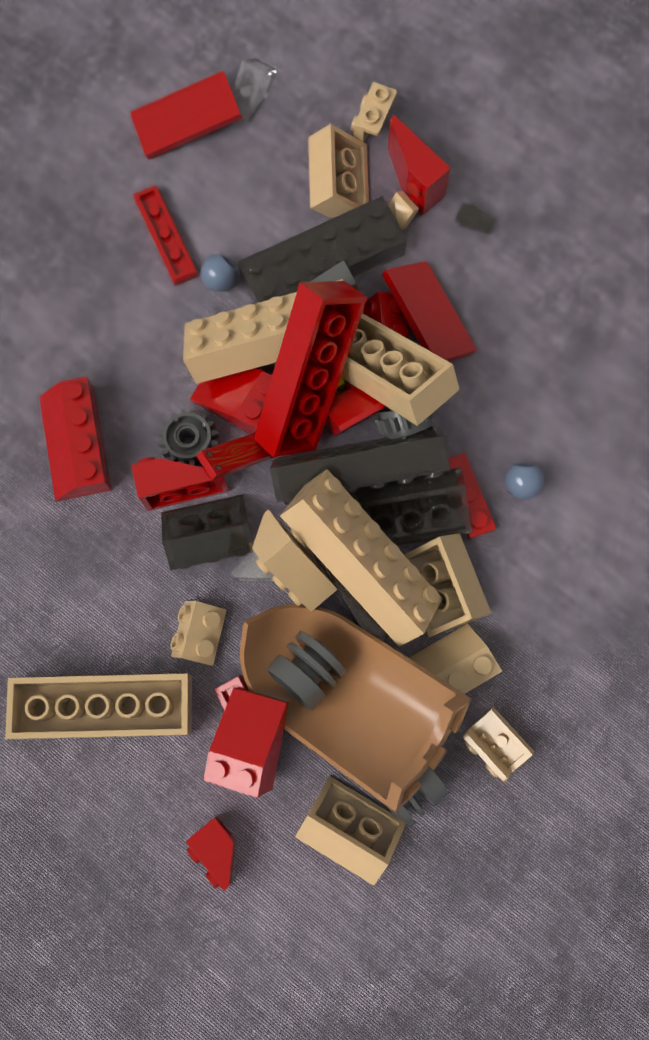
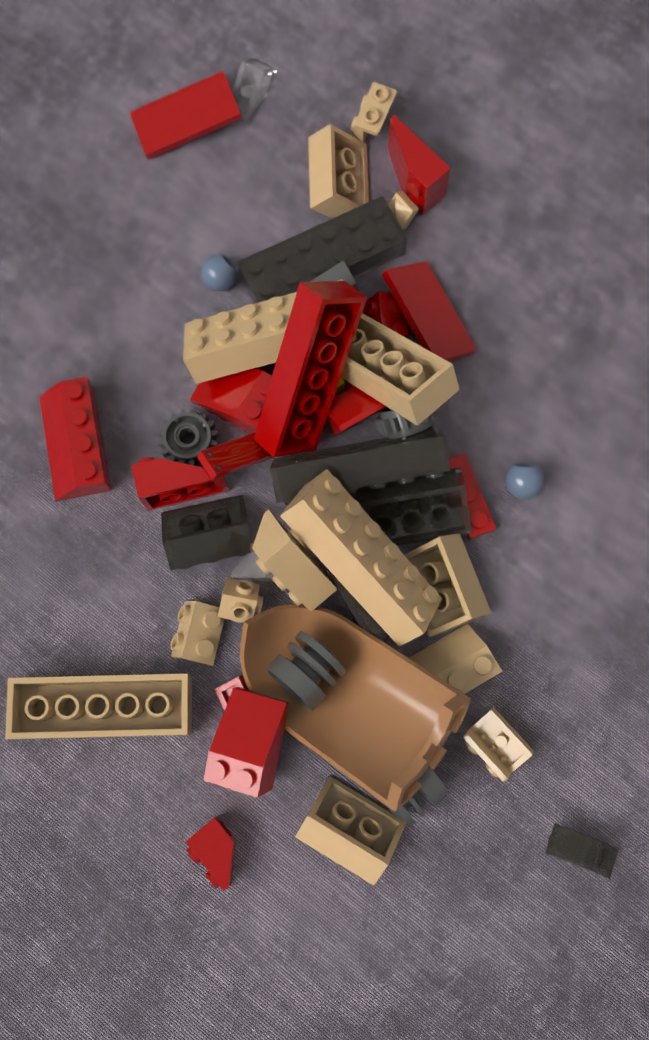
(165, 235): red tile -> none
(239, 600): none -> tan brick
(474, 219): clear smoke cone -> none
(582, 850): none -> clear smoke slope

